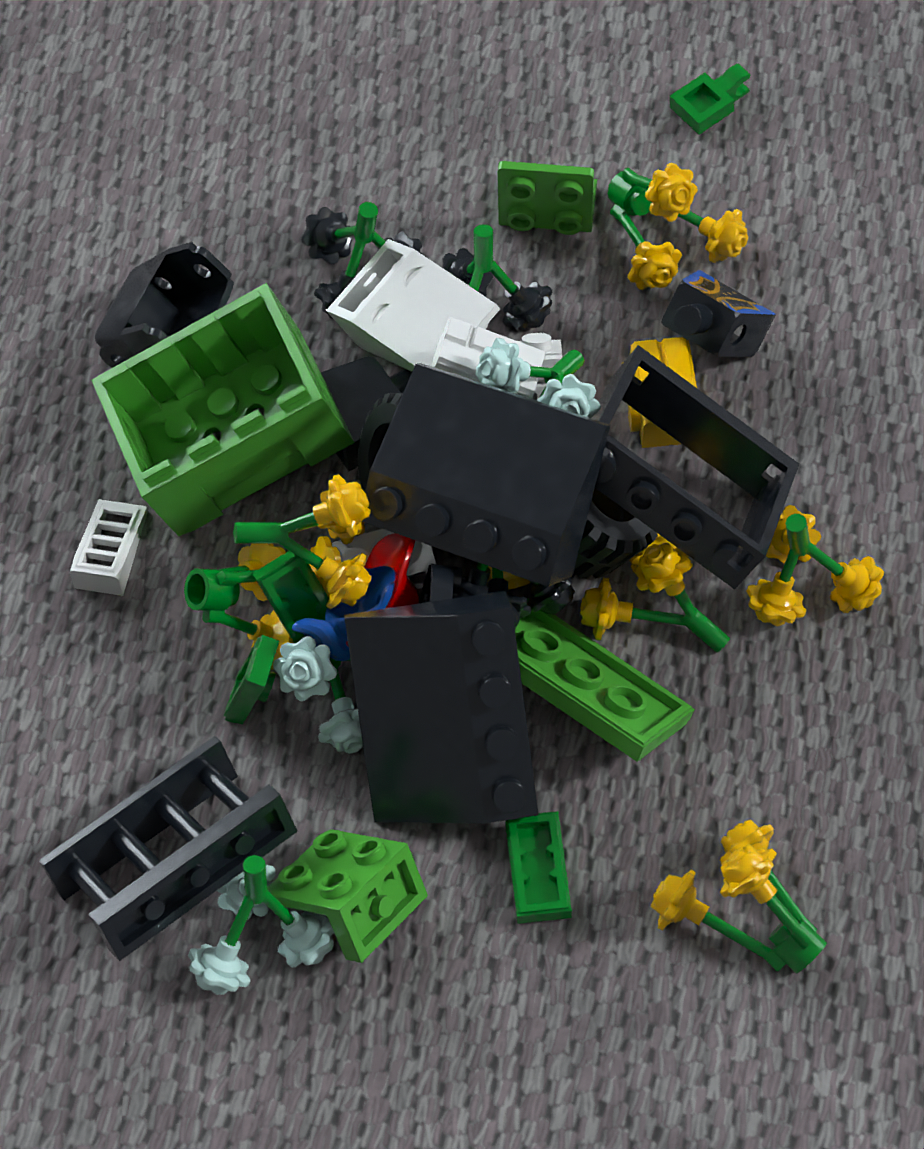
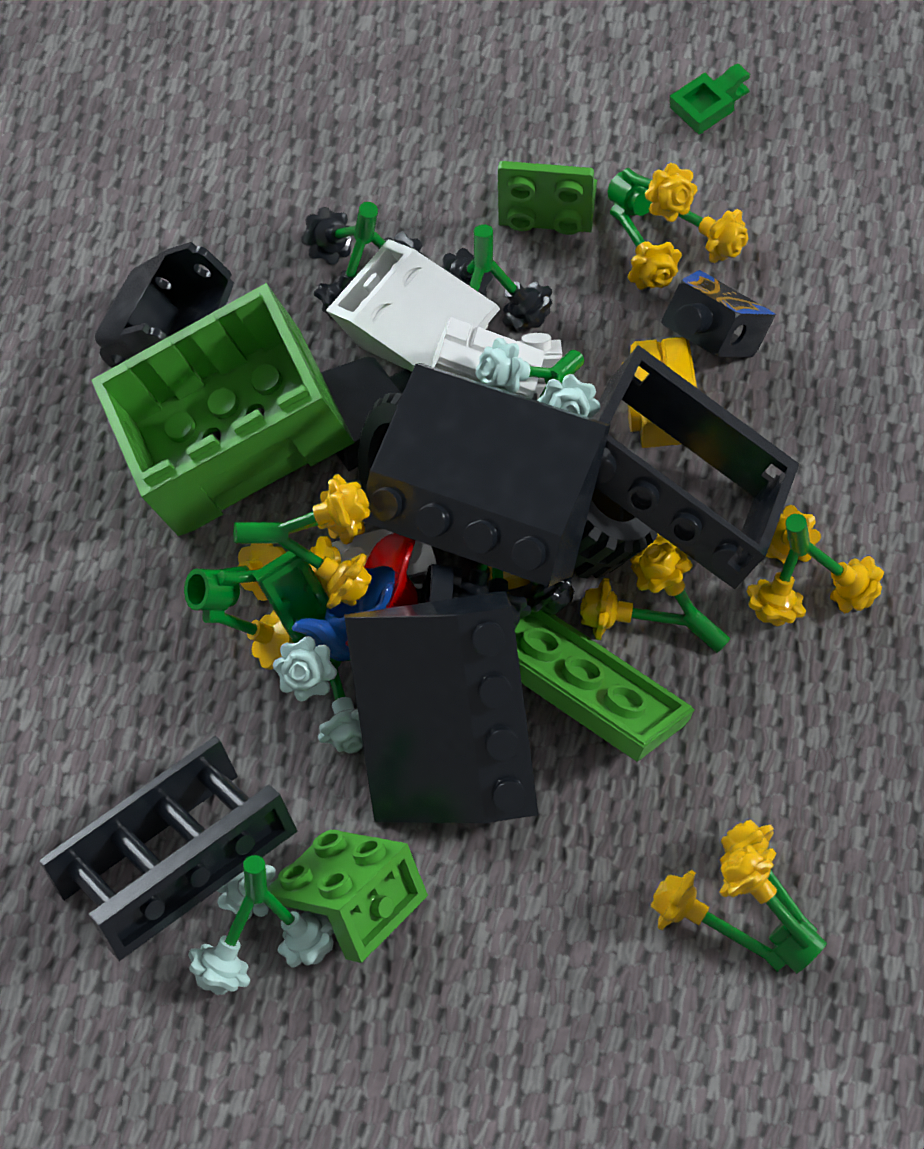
(101, 577): white slope -> none
(253, 680): green plate -> none
(538, 868): green plate -> none

